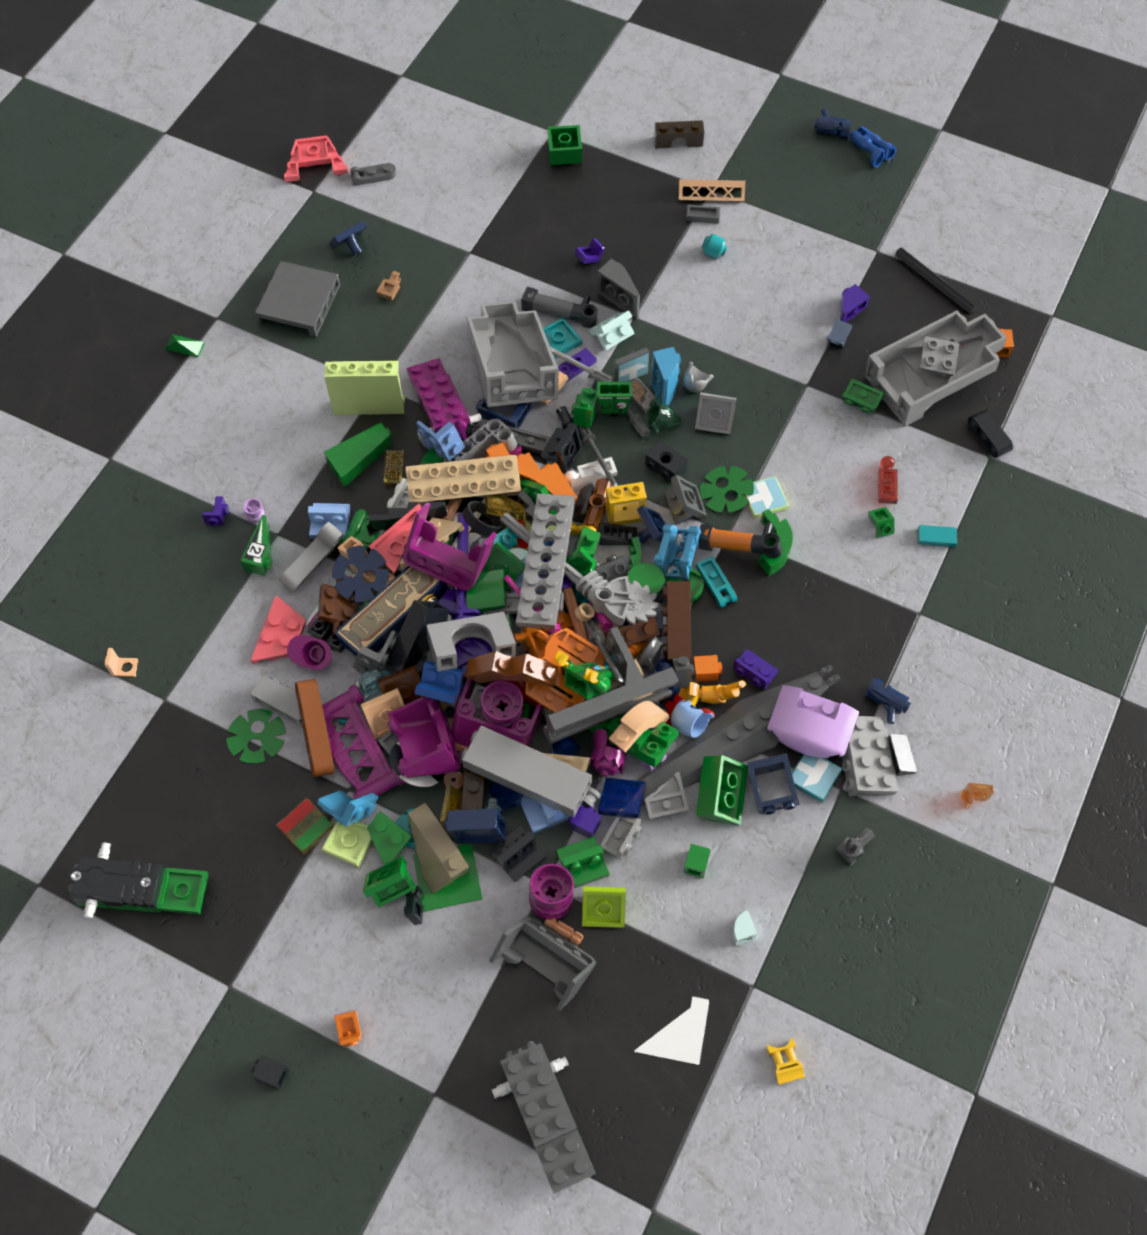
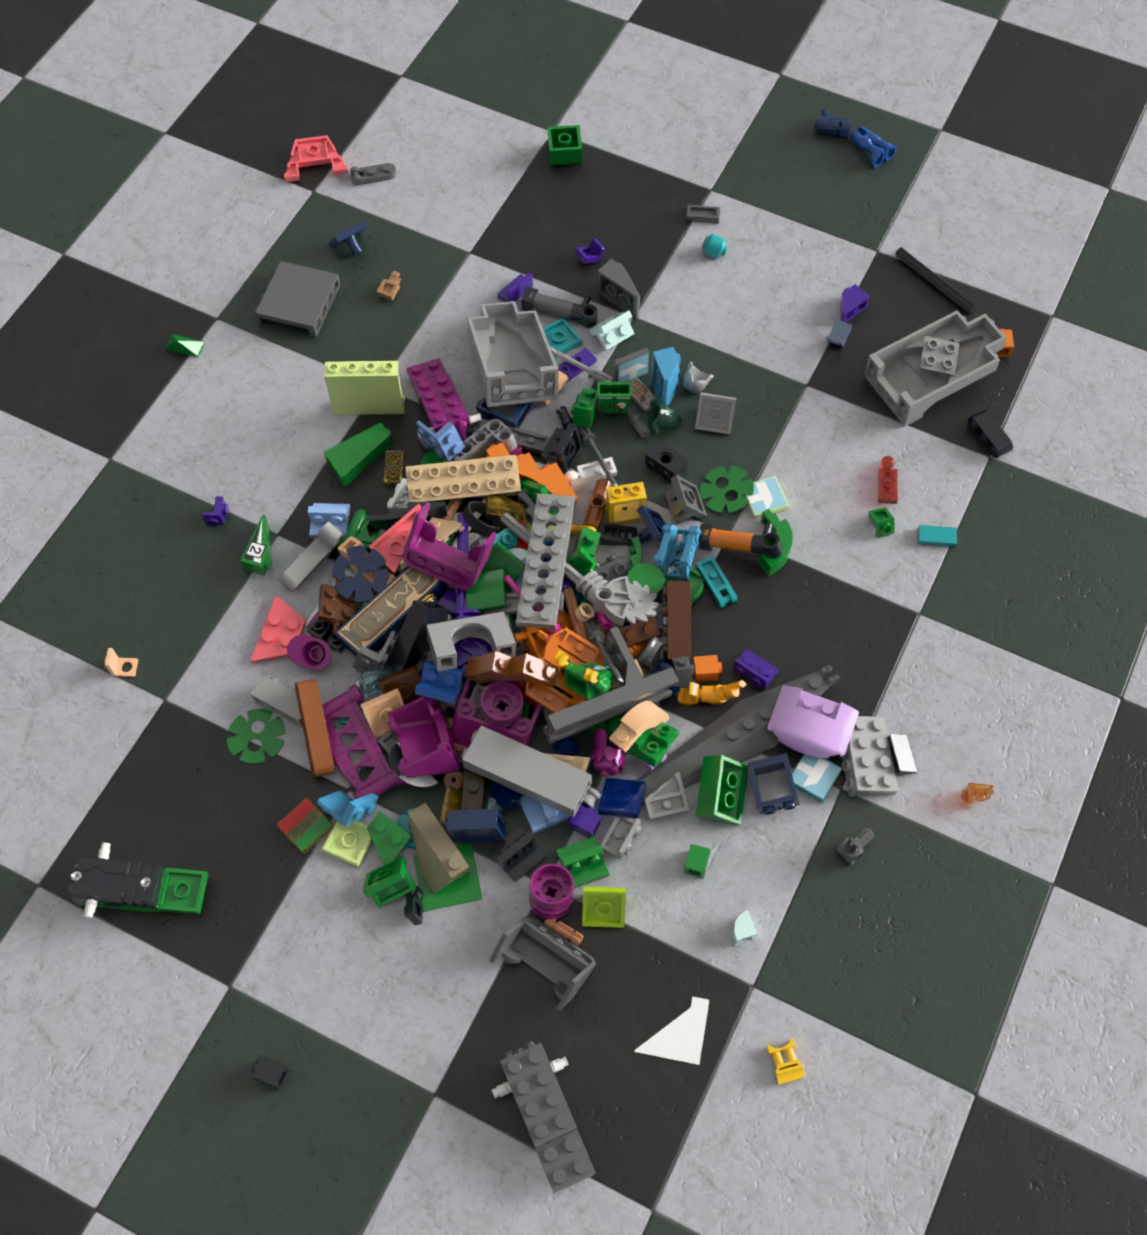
(253, 510): lavender wheel -> none
(348, 1028): orange bracket -> none
(516, 288): none -> dark purple panel
(582, 503): black slope -> none
(667, 132): dark brown arch -> none
(686, 717): light blue piece -> none
(712, 183): light nougat fence -> none
(862, 396): green bracket -> none
(892, 699): dark blue piece -> none

